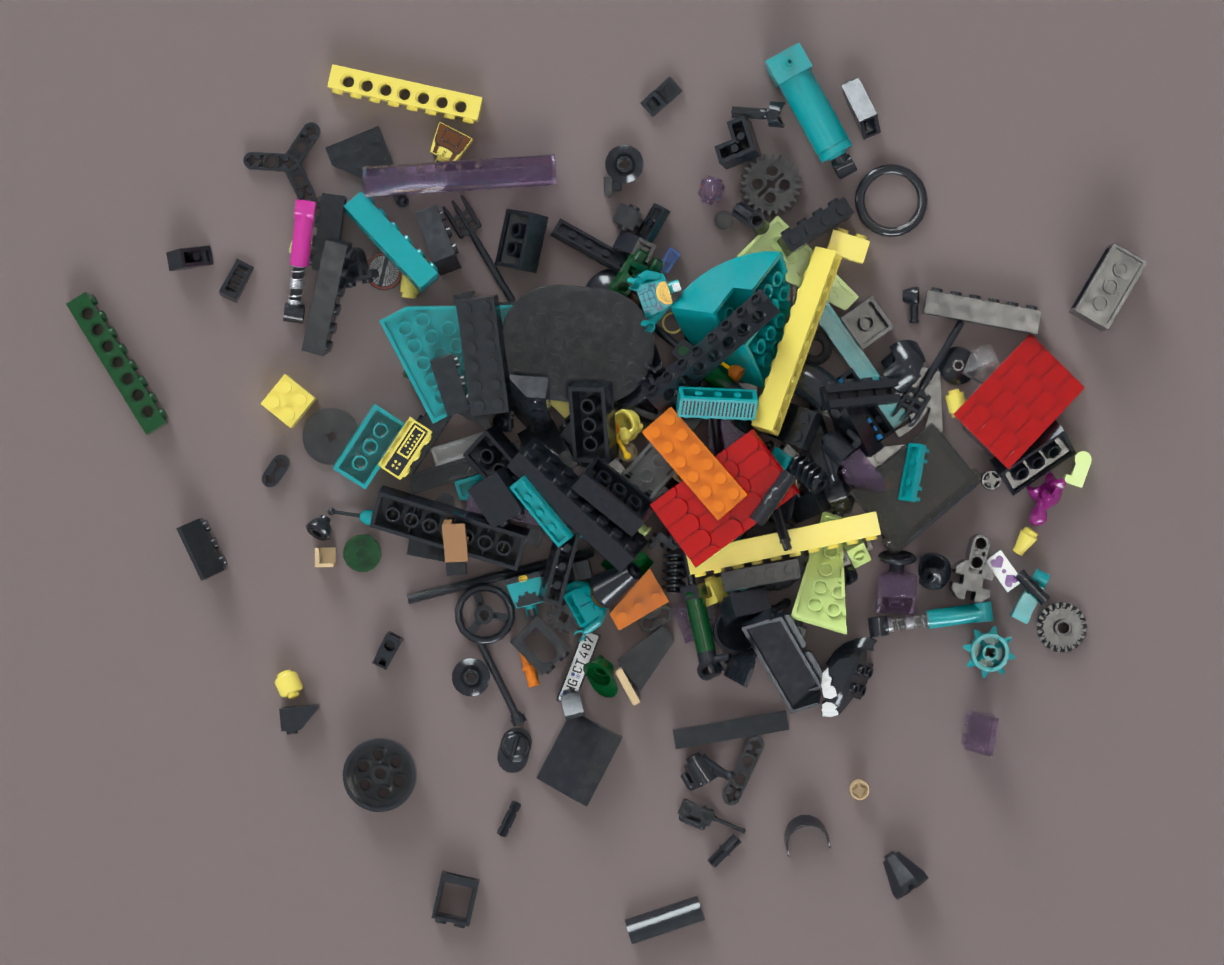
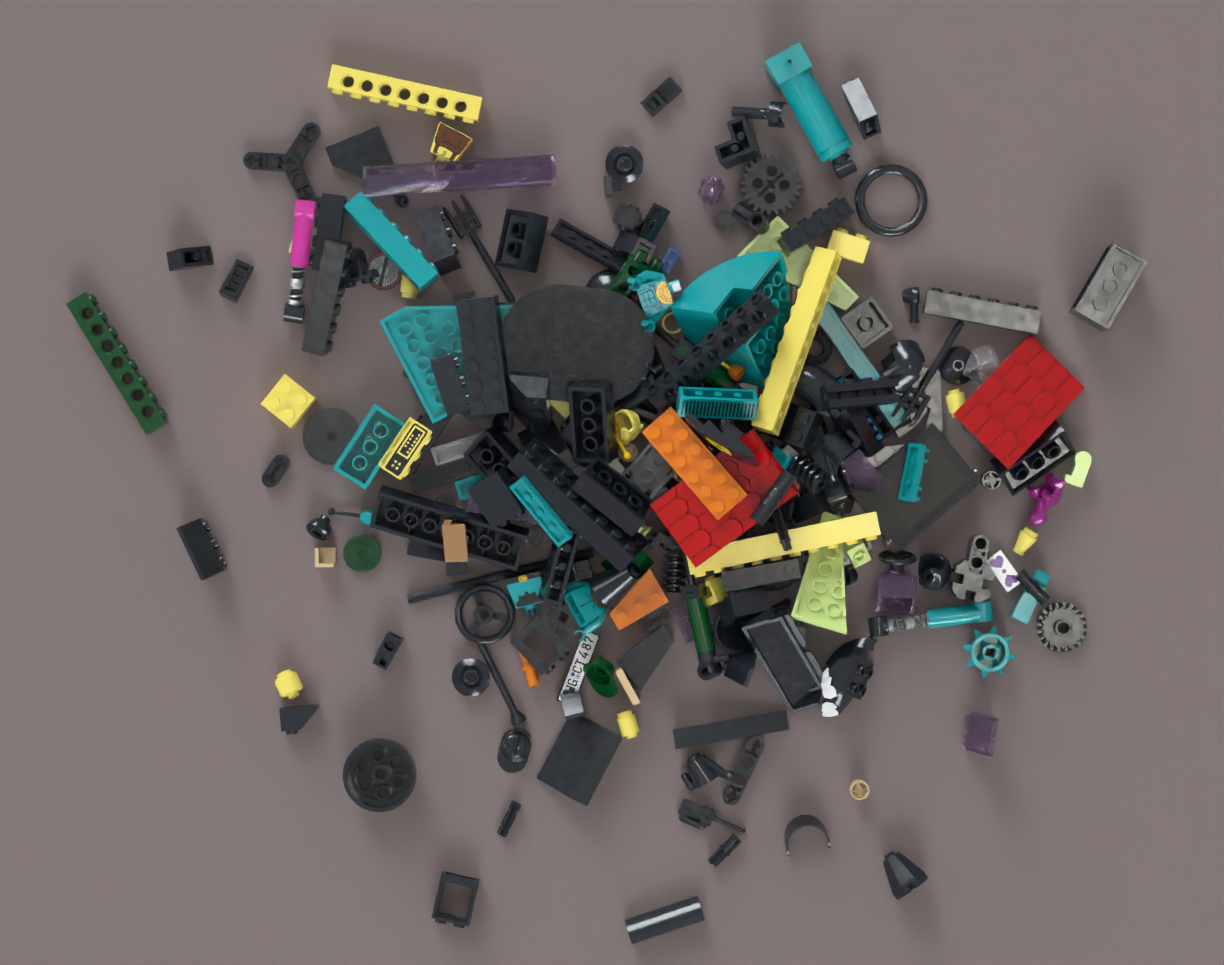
(628, 724): none -> light yellow brick
(725, 442): none -> black slope

